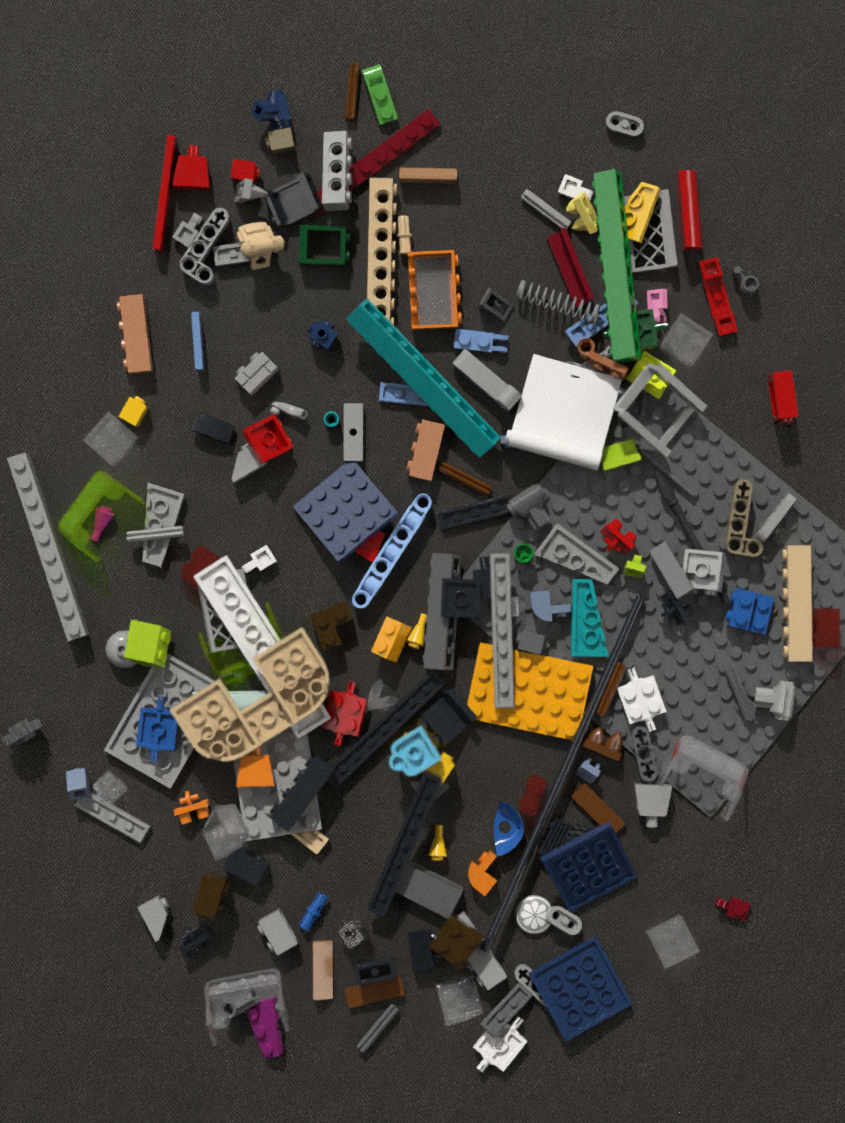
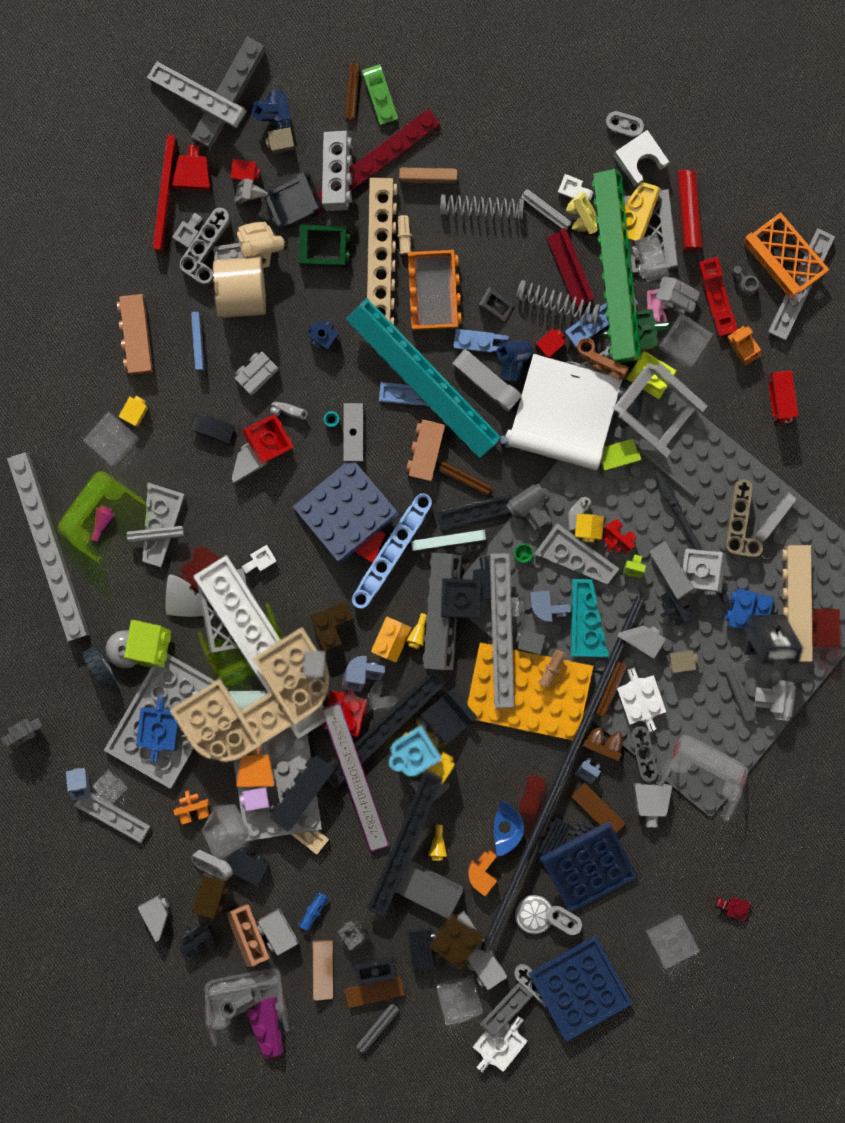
(99, 667): none -> black wheel
(181, 598): none -> light grey brick
(196, 94): none -> light grey plate
(211, 865): none -> light grey beam
(230, 89): none -> dark grey brick
(239, 287): none -> tan brick
(247, 935): none -> nougat brick
(255, 799): none -> lavender brick
(314, 664): none -> light grey brick
(355, 776): none -> light grey tile
(358, 670): none -> sand blue brick
(448, 540): none -> light aqua beam
(513, 356): none -> dark blue piece
(519, 205): none -> light grey piece
(551, 343): none -> red brick
(552, 668): none -> medium nougat axle
(579, 508): none -> light grey arm
(589, 527): none -> yellow brick
(638, 149): none -> white piece
(644, 639): none -> light grey slope
(651, 257): none -> clear brick
(677, 295): none -> light grey brick
(682, 661): none -> dark tan brick
(744, 345): none -> orange brick
(772, 639): none -> black brick
(775, 268): none -> orange fence
(790, 308): none -> light grey plate

